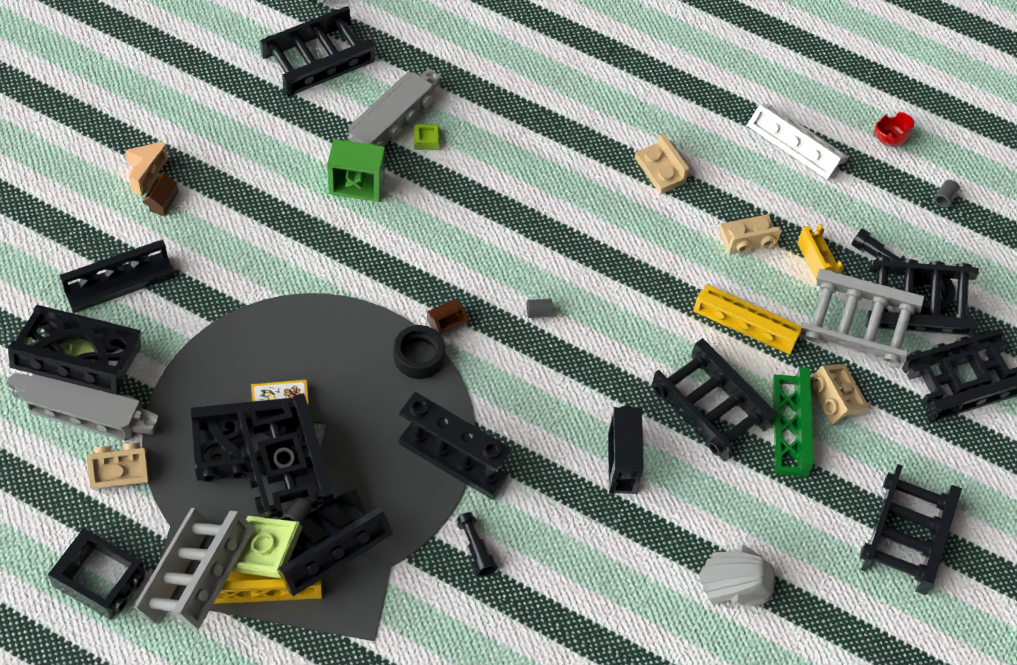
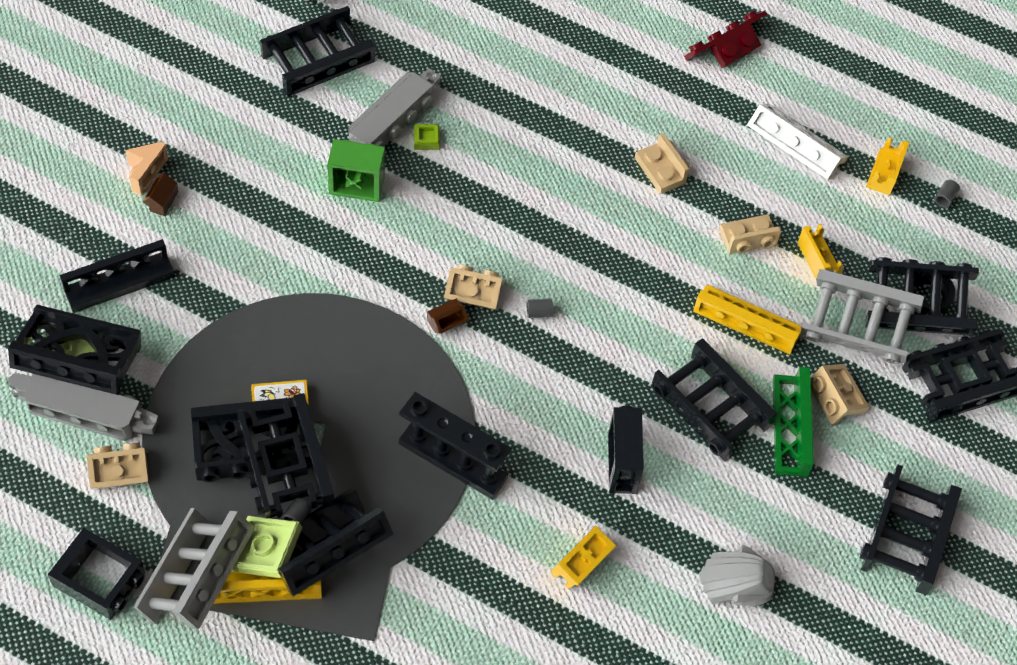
(280, 452): dark grey hinge -> none
(423, 334): black tyre -> none
(473, 287): none -> tan bracket
(484, 563): black piece -> none
(584, 557): none -> yellow hinge
(732, 44): none -> dark red bracket
(869, 244): black piece -> none
(887, 167): none -> yellow hinge
(894, 130): red hair -> none

